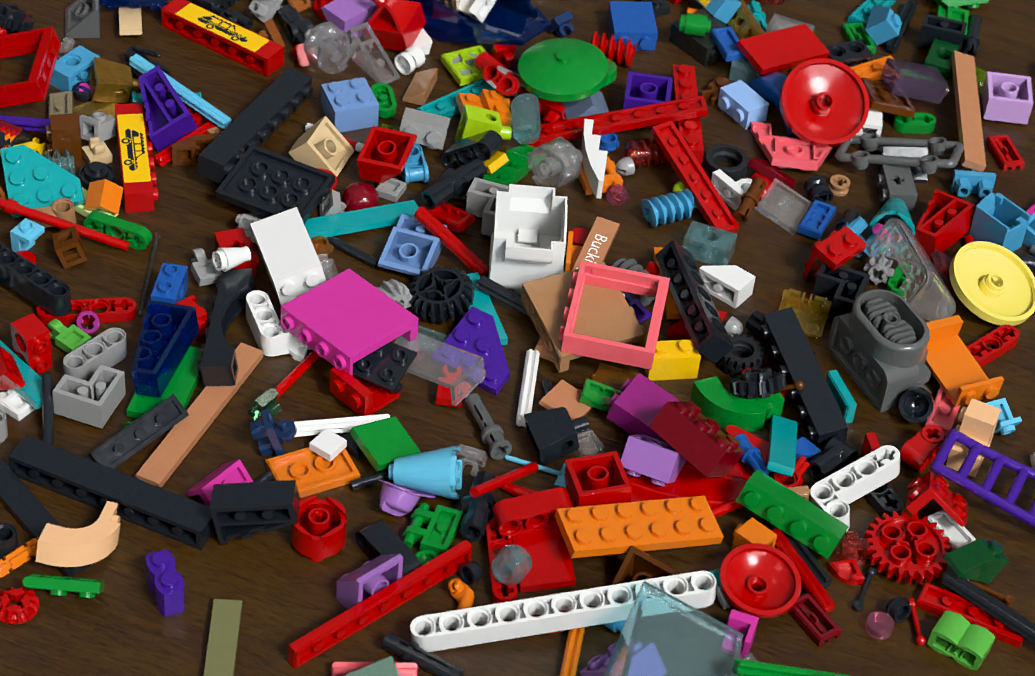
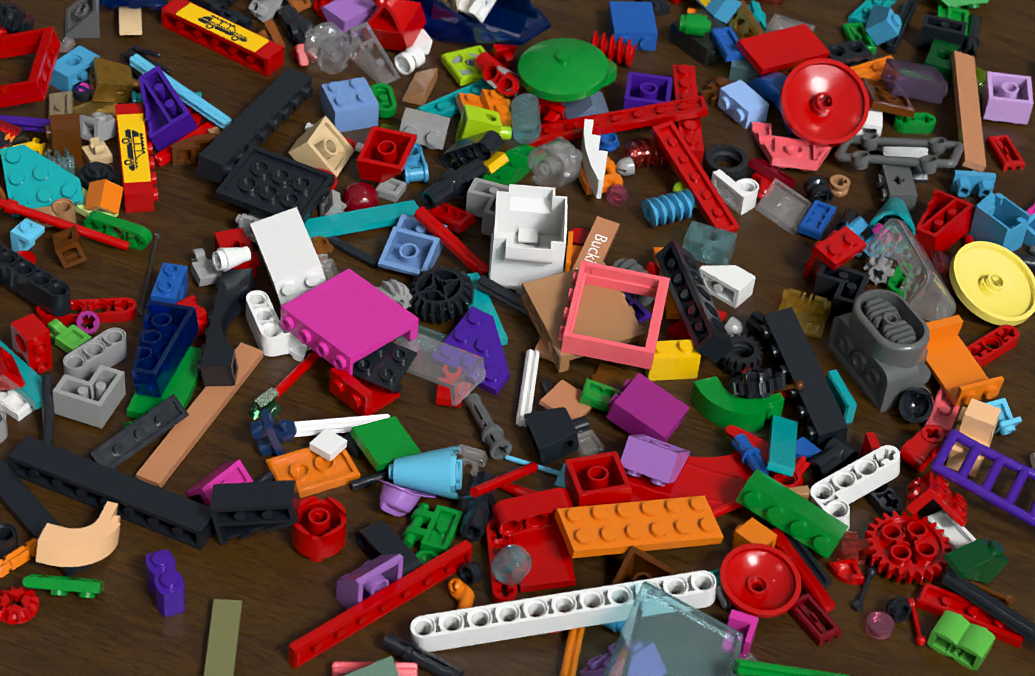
(561, 23): dark blue tile -> none
(697, 438): dark red brick -> none
(749, 200): reddish brown pin -> none

